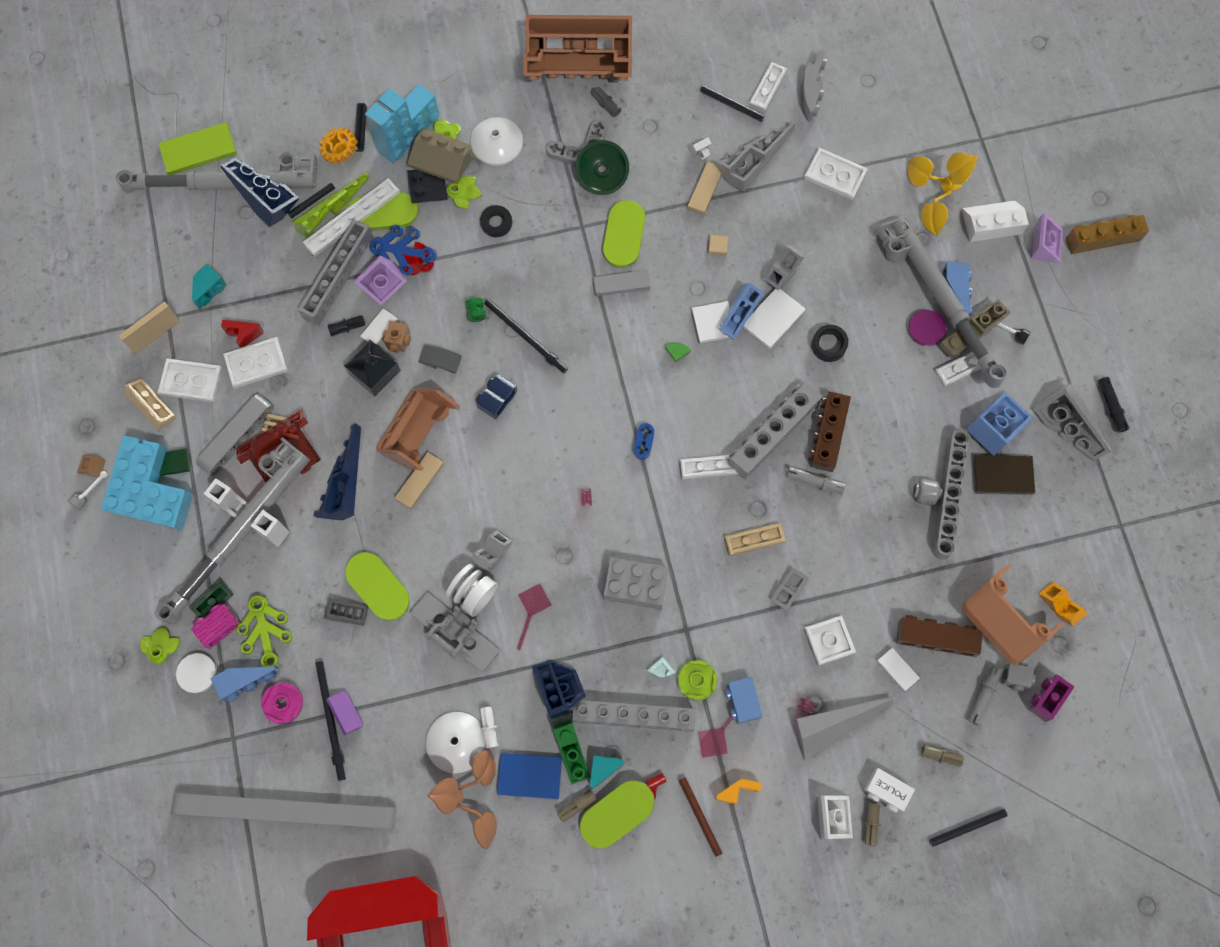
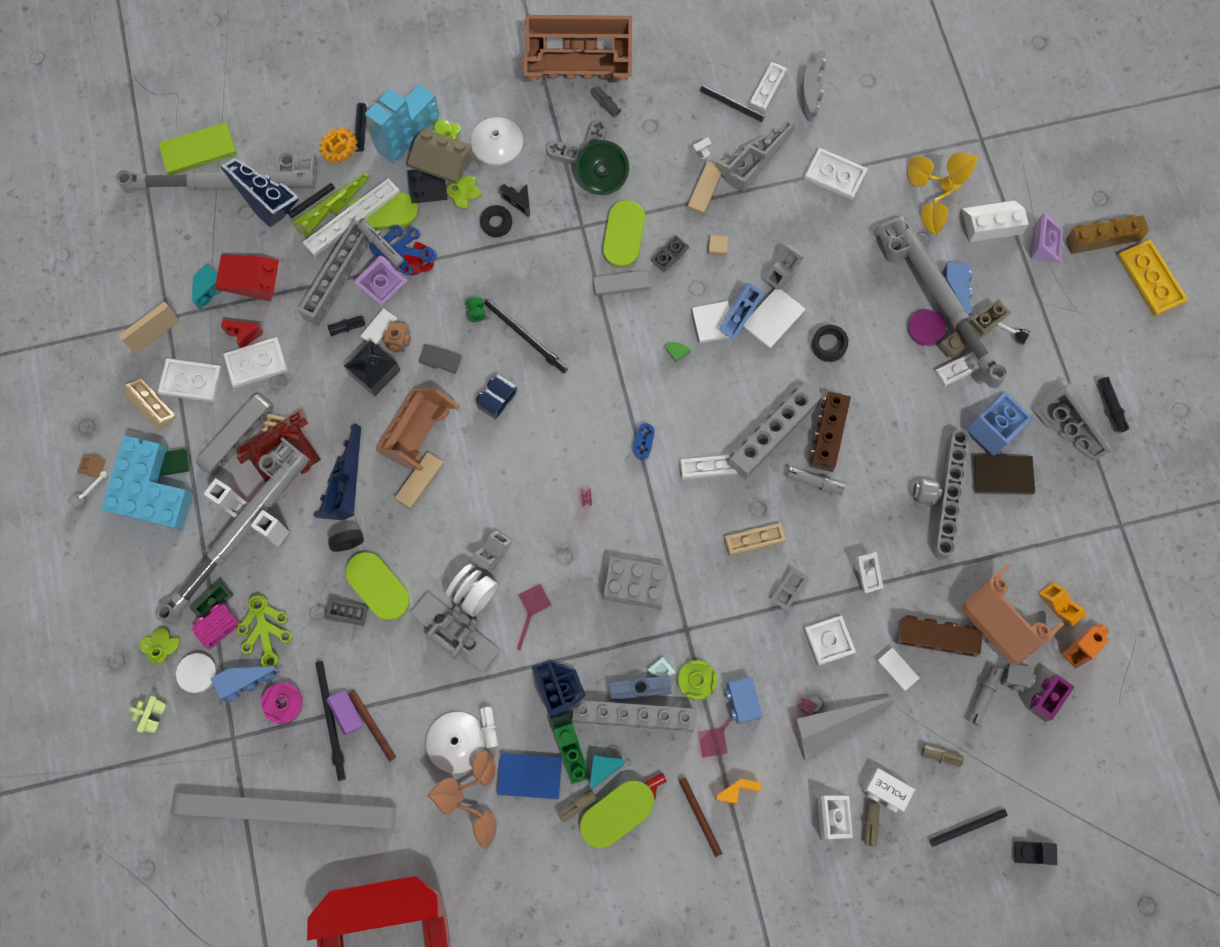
(146, 724): none -> yellowish green hips
(247, 275): none -> red slope
(345, 540): none -> black tyre
(371, 725): none -> copper bar
(376, 238): none -> light grey pin
(517, 200): none -> black slope
(654, 686): none -> sand blue piece
(670, 253): none -> dark grey slope
(869, 572): none -> white slope
(1035, 853): none -> black slope
(1087, 645): none -> orange torso
(1152, 278): none -> yellow tile

